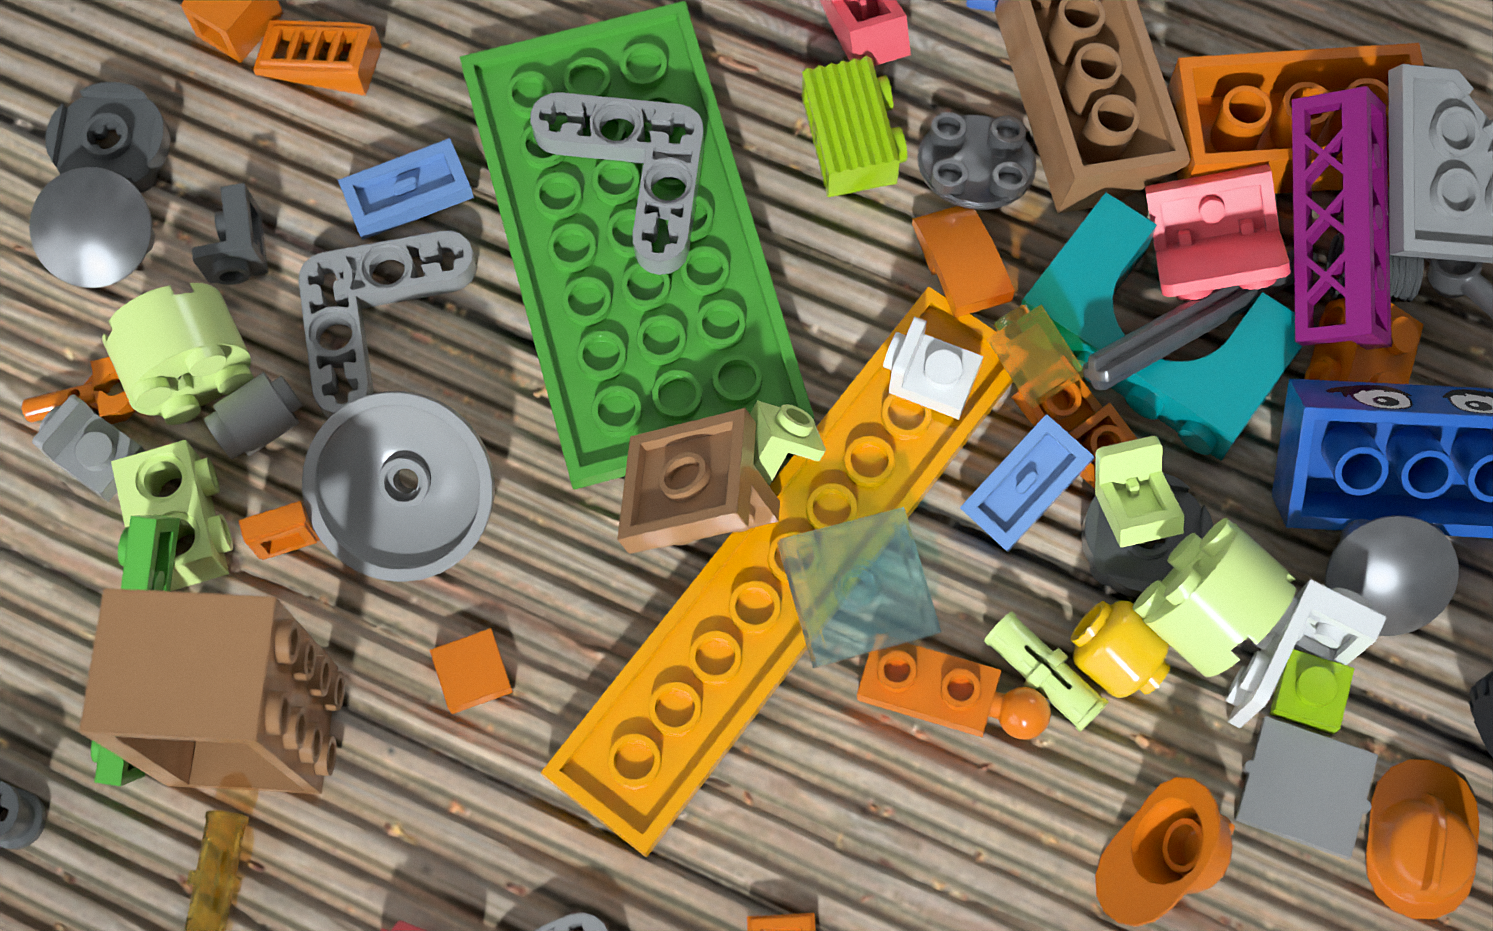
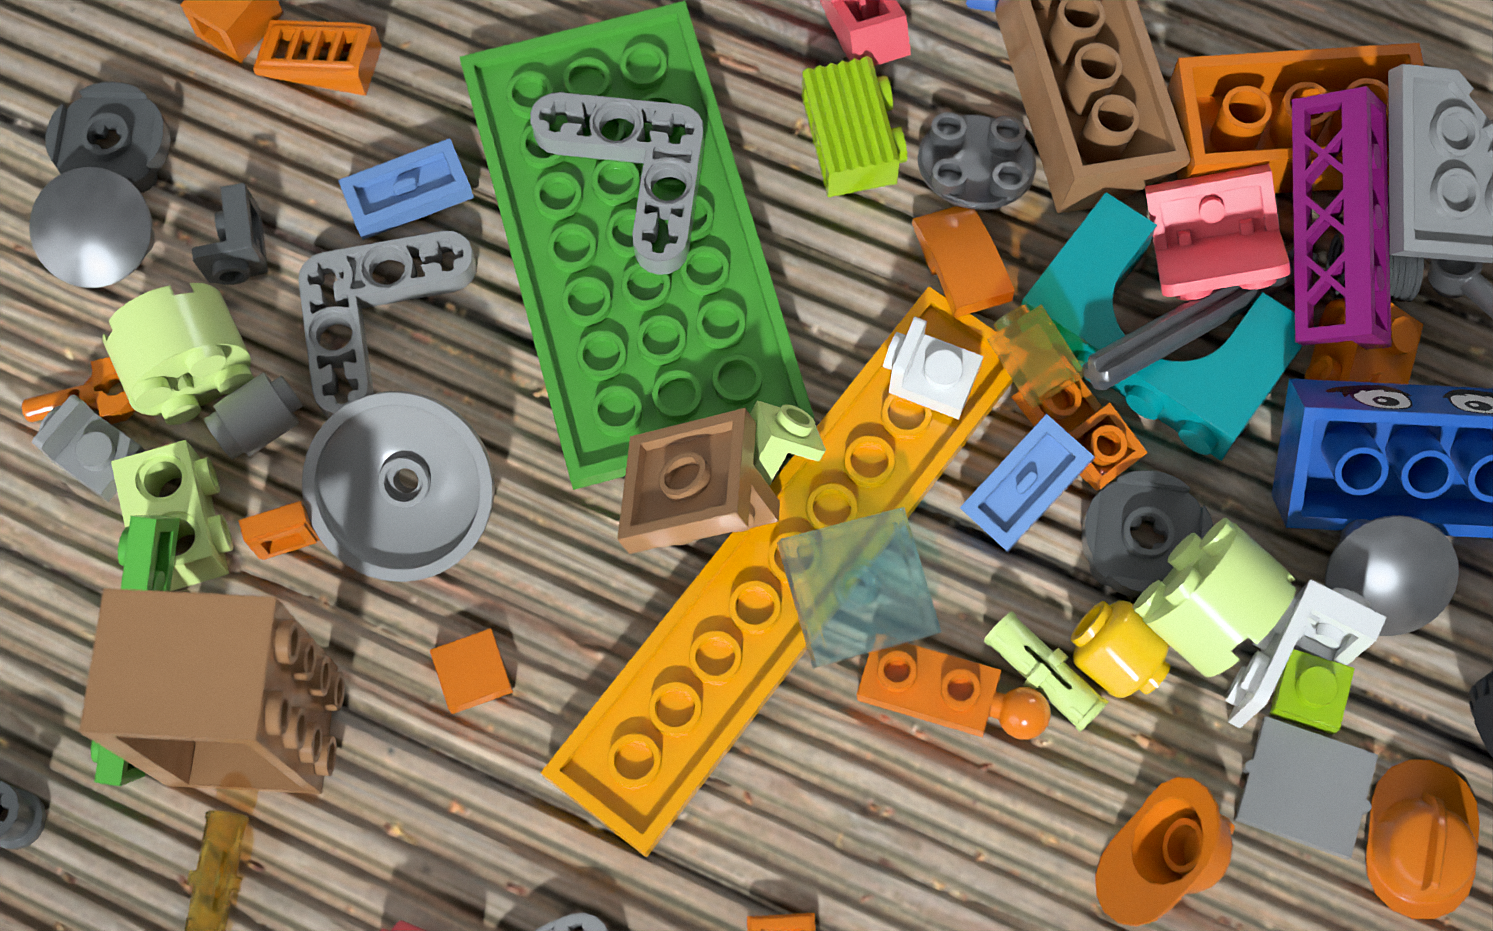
(1136, 492): yellowish green bracket -> none

